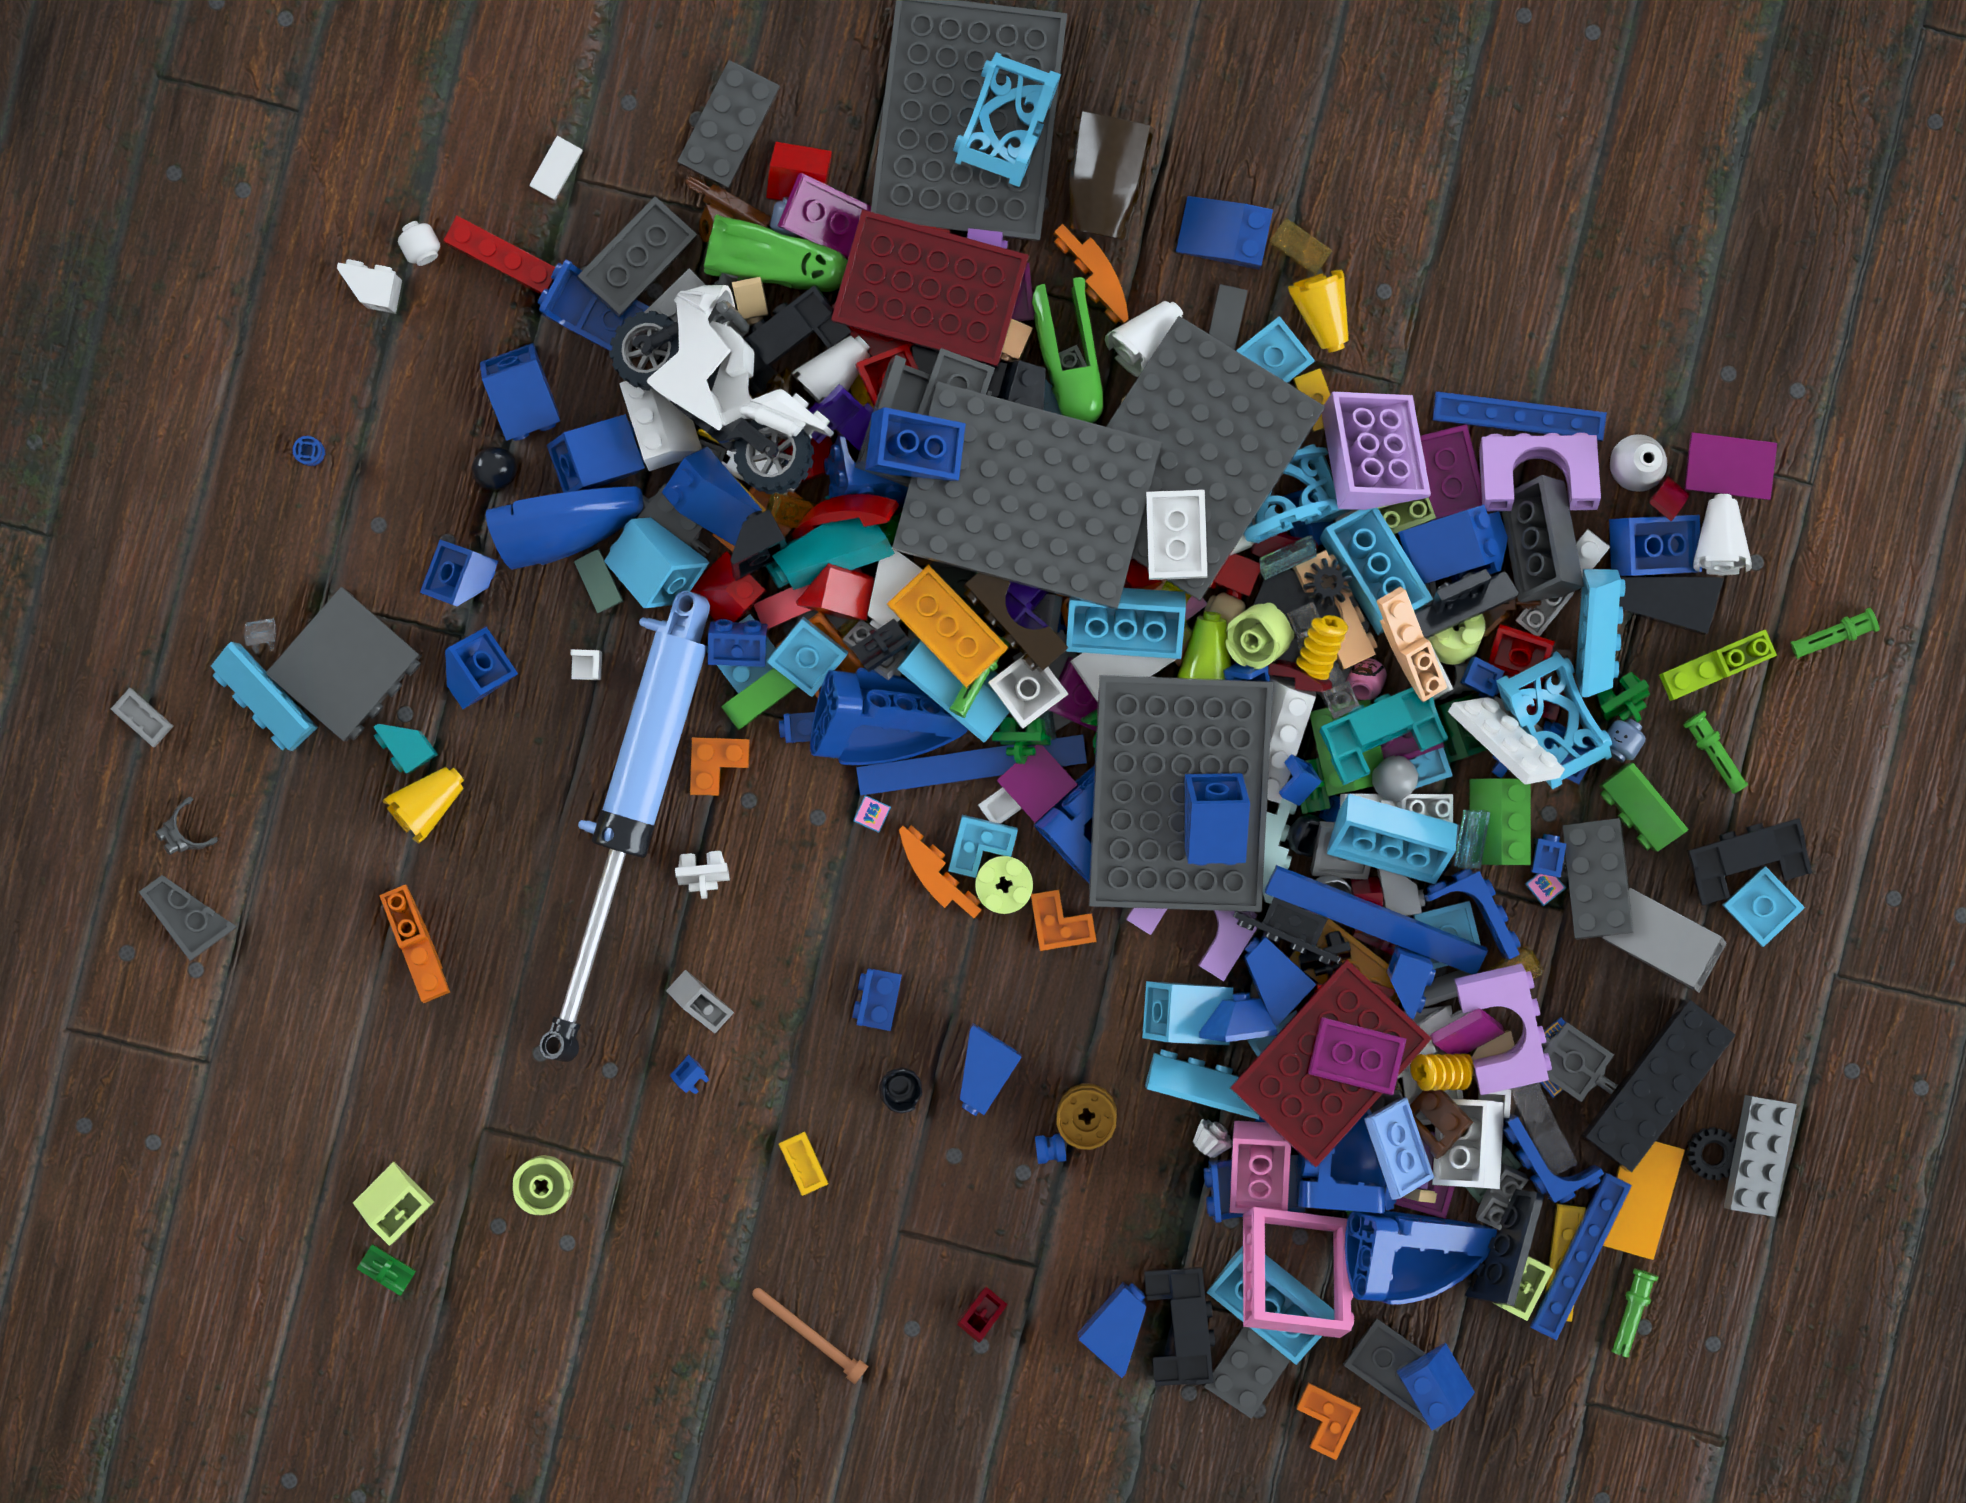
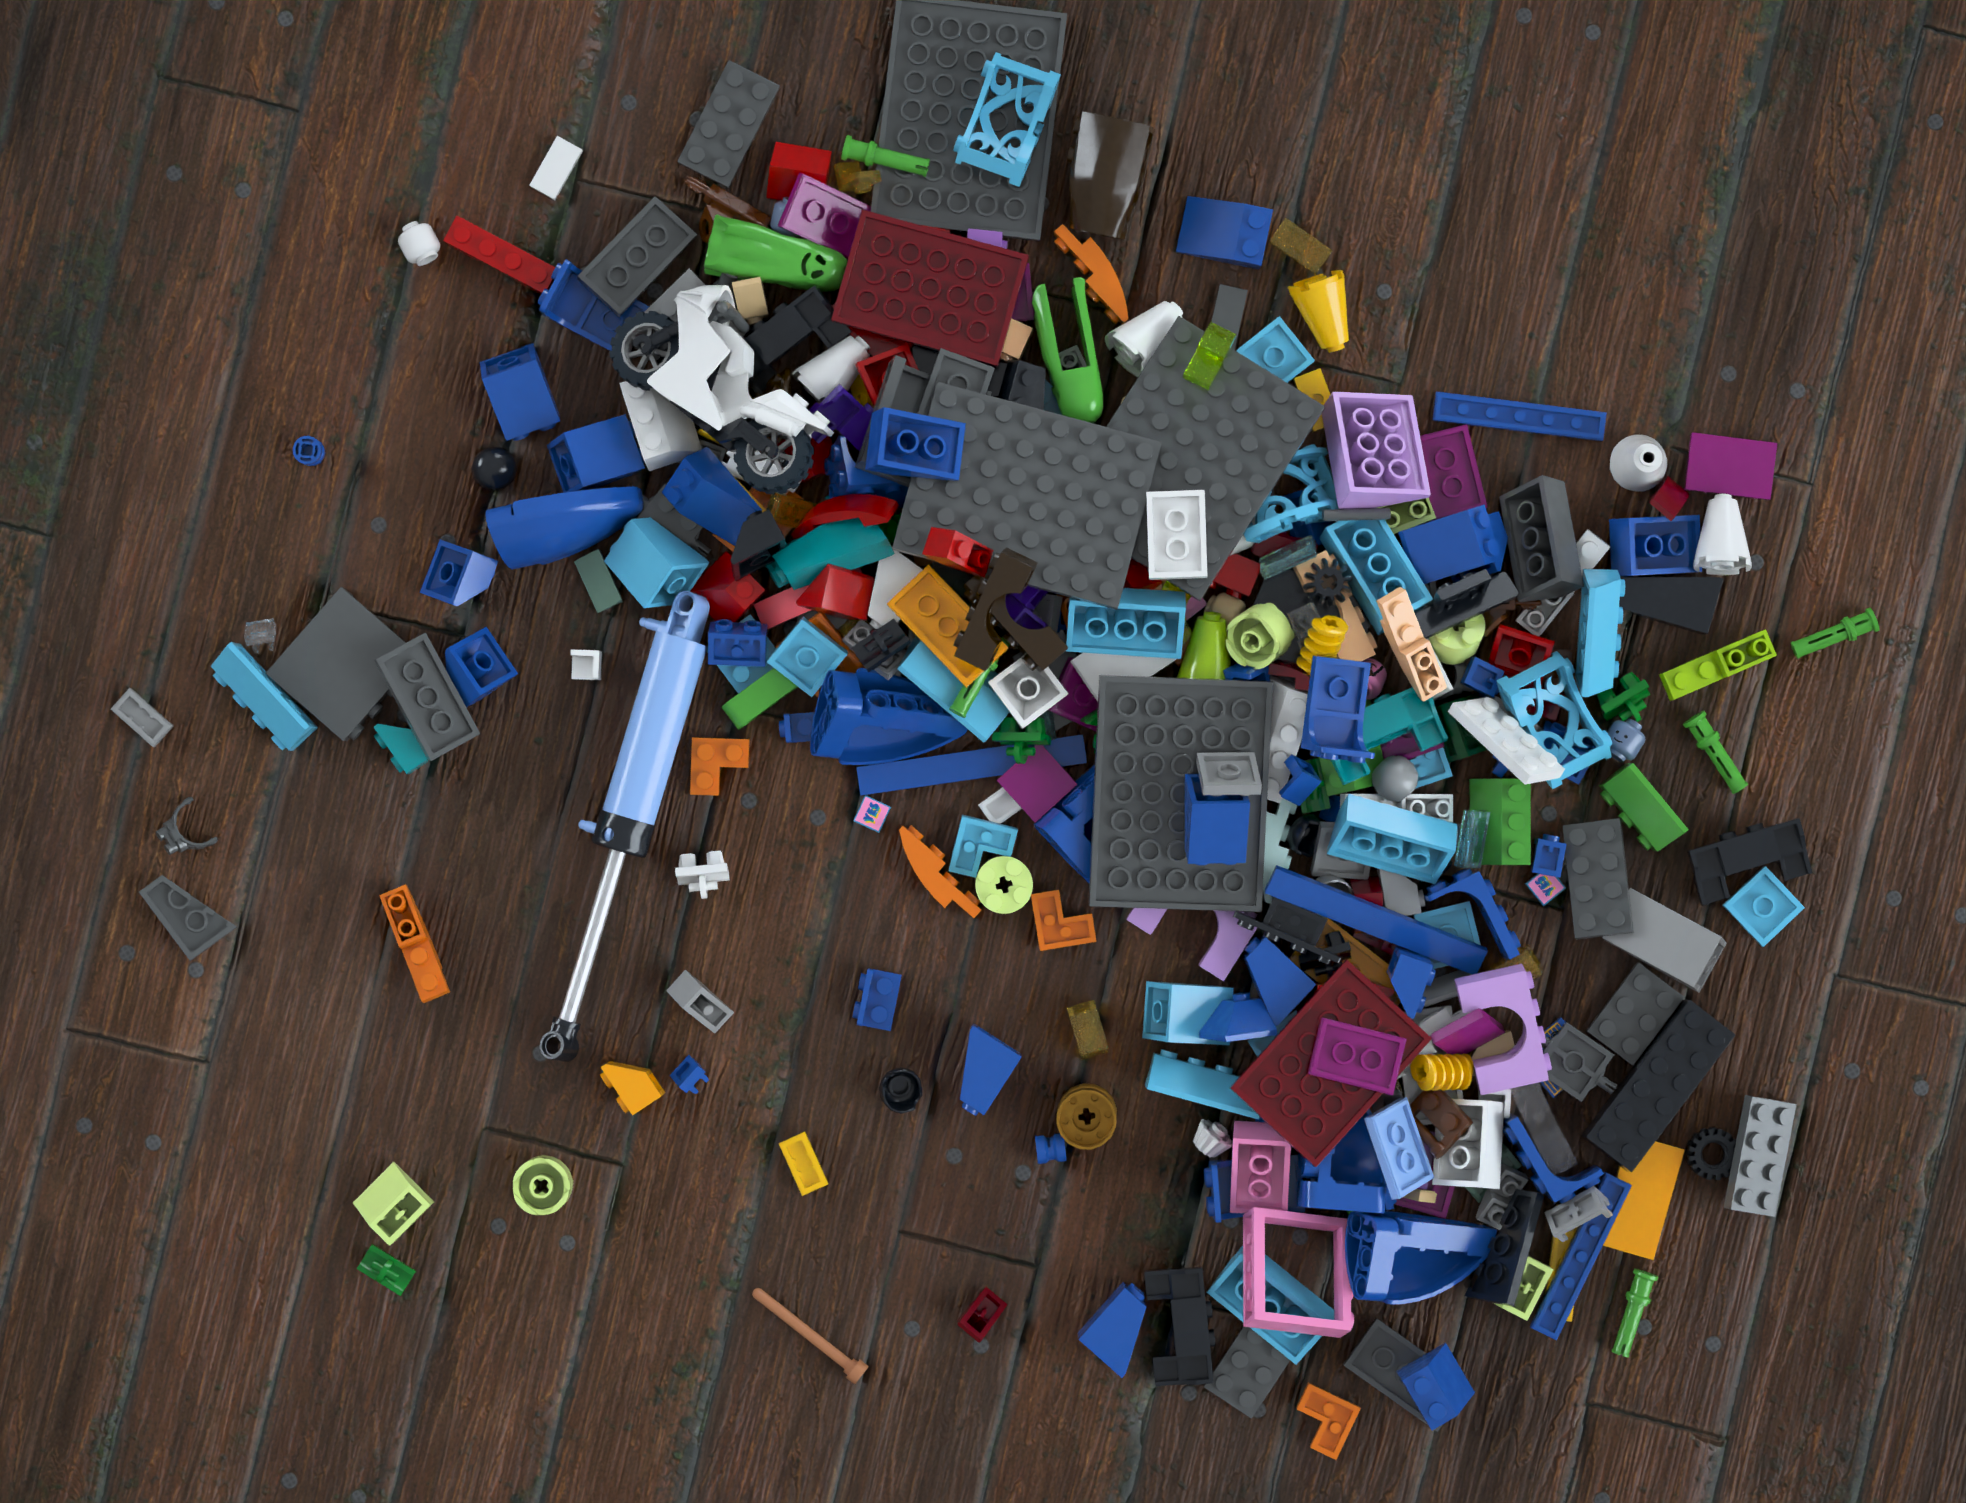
(374, 287): white slope -> none
(424, 801): yellow cone -> none
(427, 697): none -> dark grey plate
(634, 1085): none -> light orange slope
(851, 177): none -> clear yellow bracket
(872, 154): none -> bright green pin
(957, 551): none -> red slope
(980, 641): none -> dark brown arch
(1087, 1029): none -> clear yellow torso
(1209, 355): none -> clear neon green slope
(1229, 773): none -> light grey plate
(1336, 709): none -> blue bracket
(1356, 514): none -> dark grey piece
(1572, 454): lavender arch -> none
(1577, 1212): none -> light grey hinge
(1635, 1013): none -> dark grey plate

